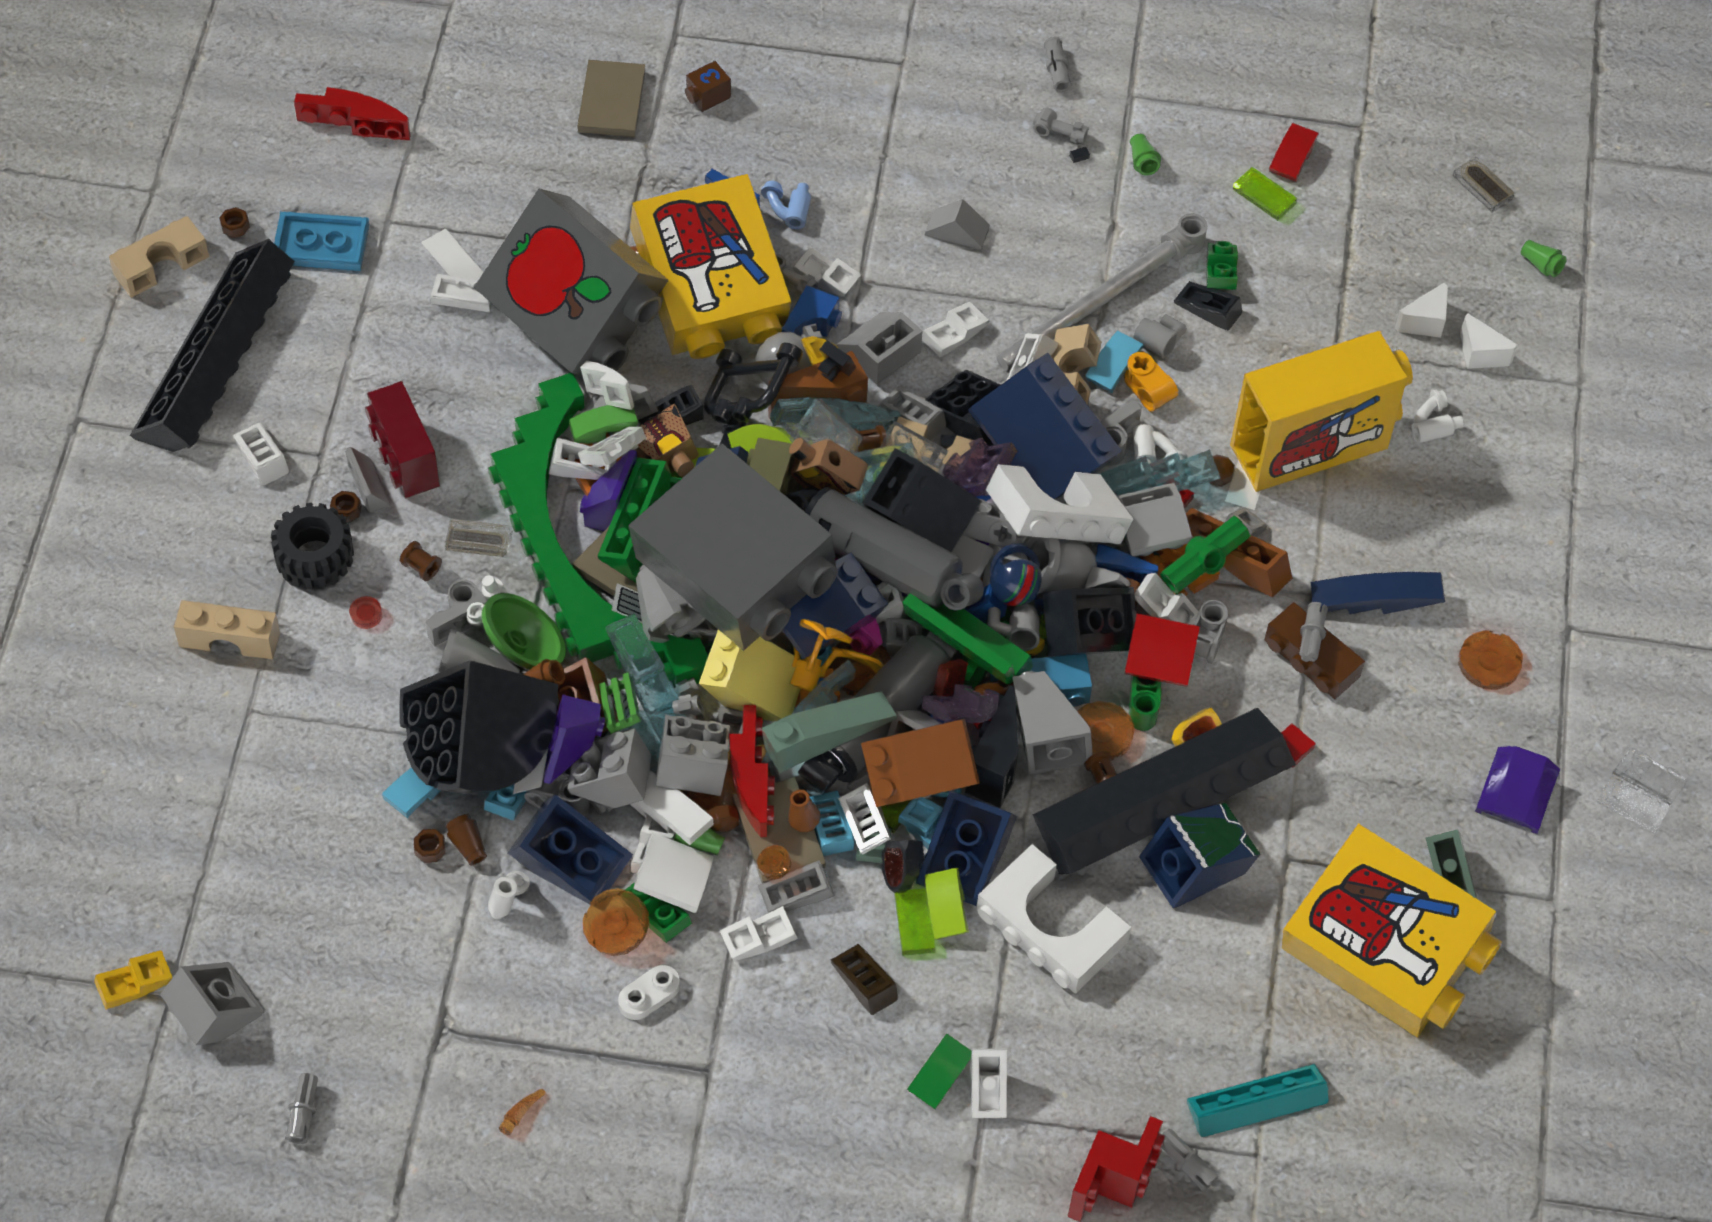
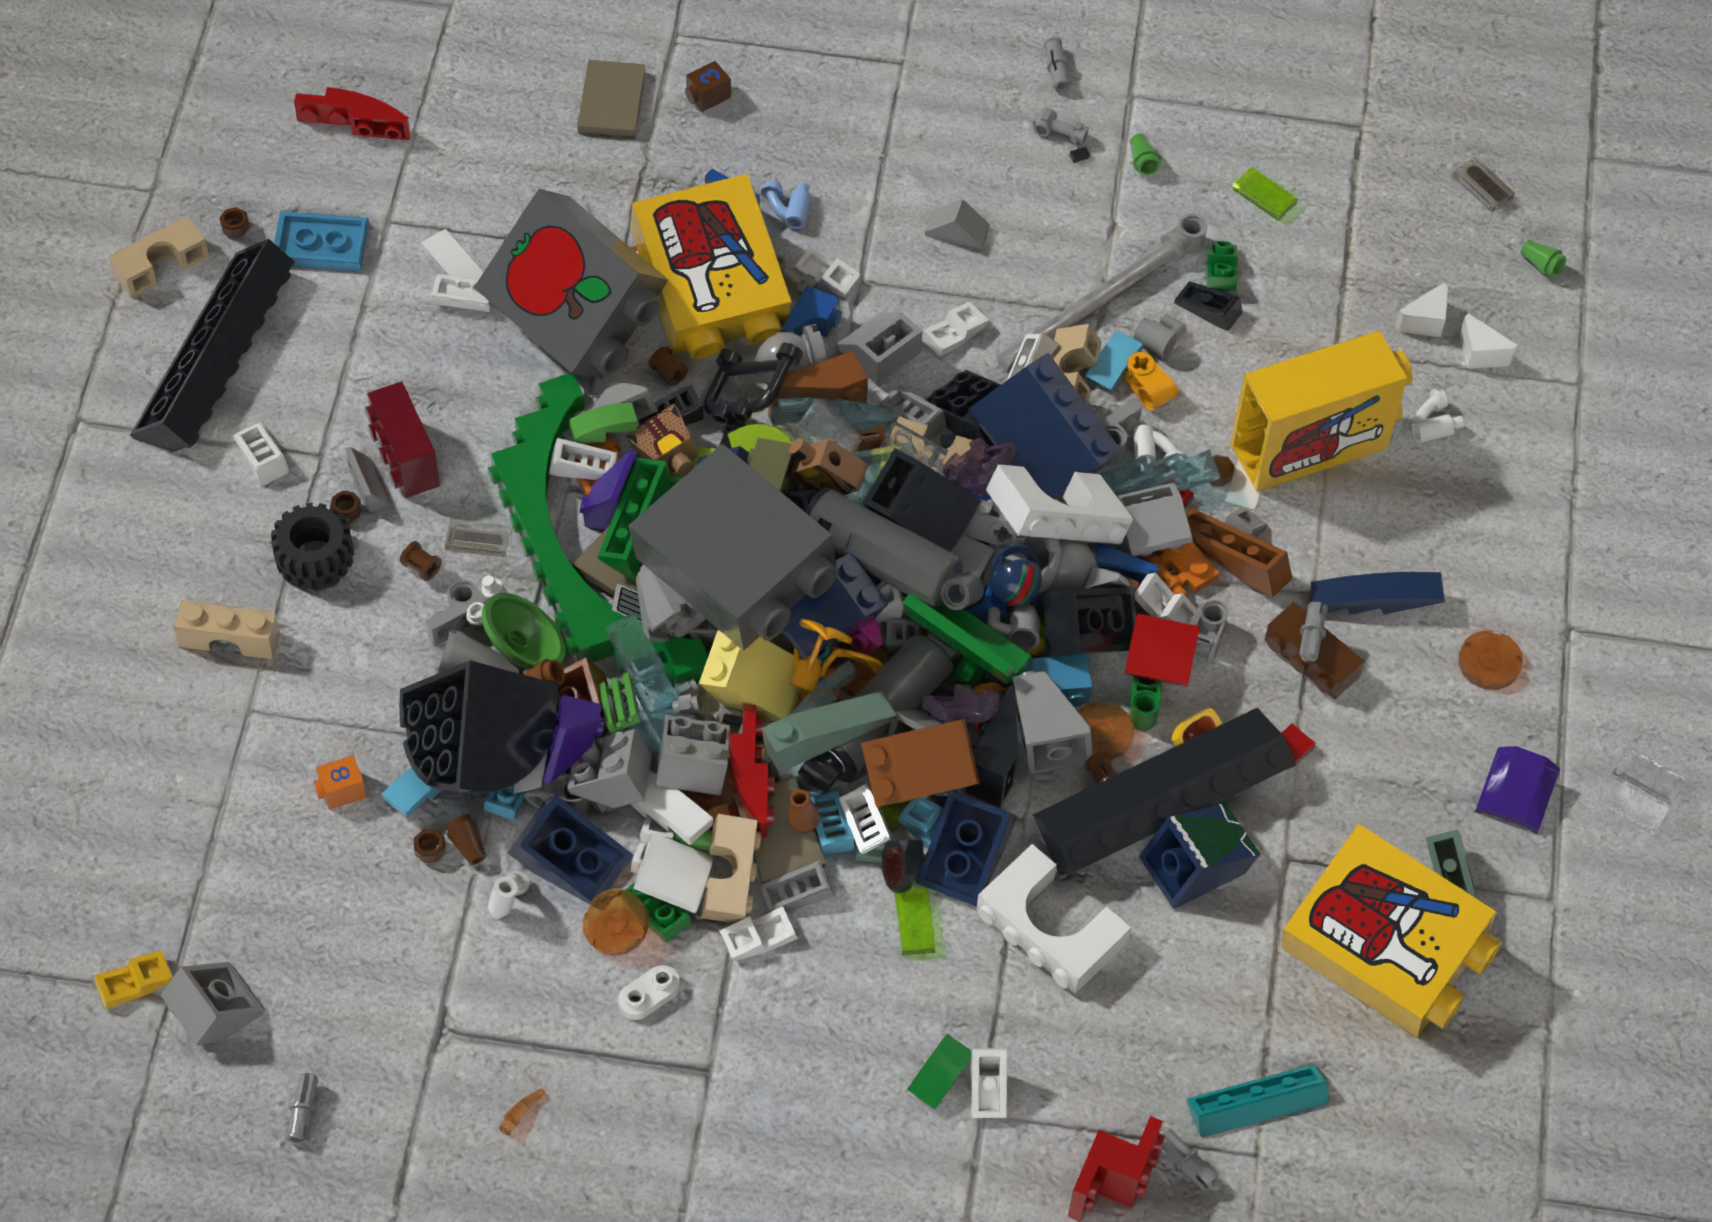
(339, 782): none -> orange brick
(365, 612): clear red tile -> none
(609, 383): white slope -> none
(613, 447): white wing -> none
(668, 366): none -> reddish brown bush
(734, 840): none -> tan arch
(774, 862): clear orange tile -> none
(812, 346): yellow tile -> none
(835, 361): black tile -> none
(875, 996): dark brown slope -> none
(946, 903): lime slope -> none
(949, 675): clear red tile -> none
(1205, 554): green piece -> none
(1293, 152): red slope -> none

